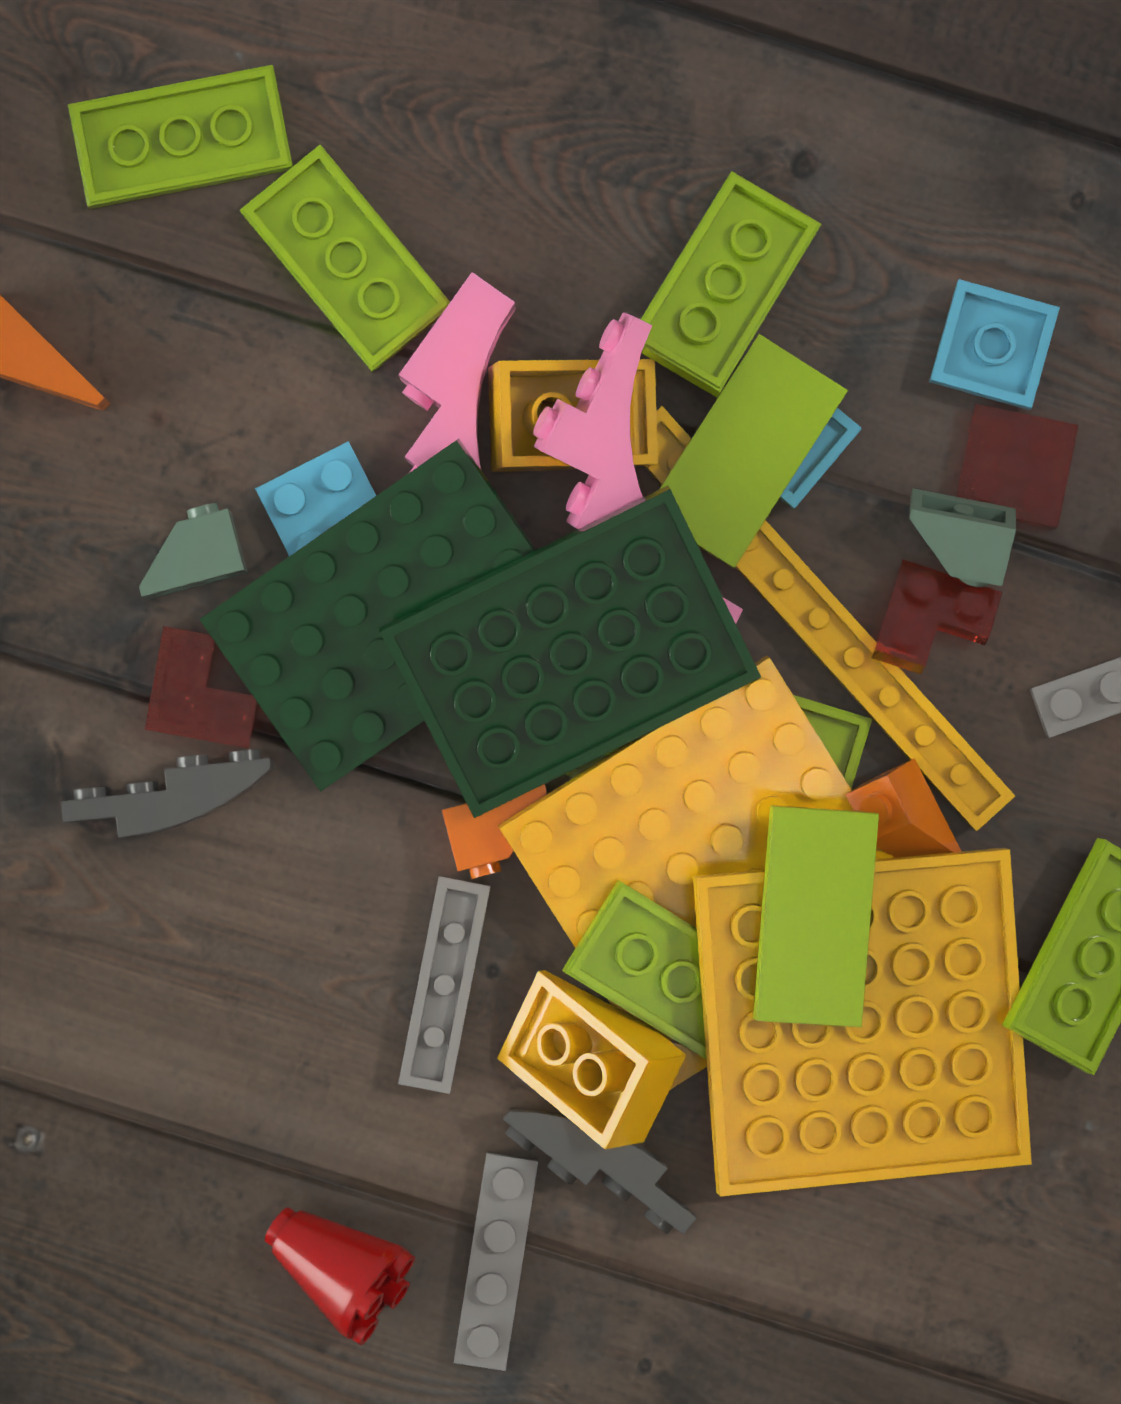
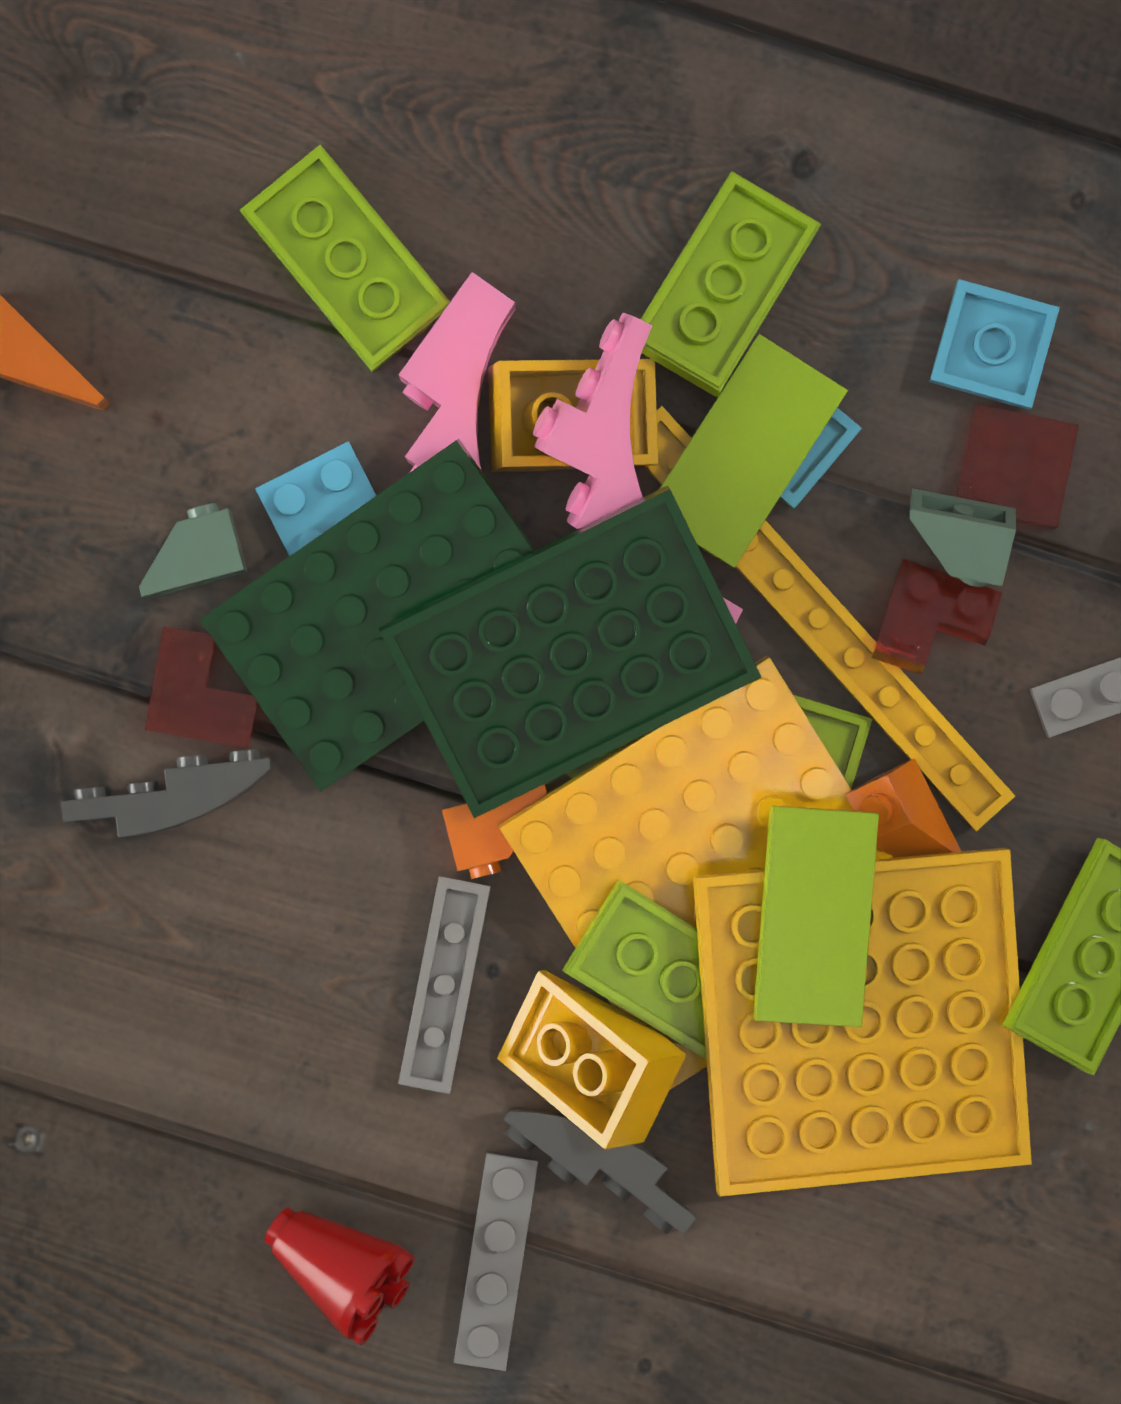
(180, 136): lime tile -> none

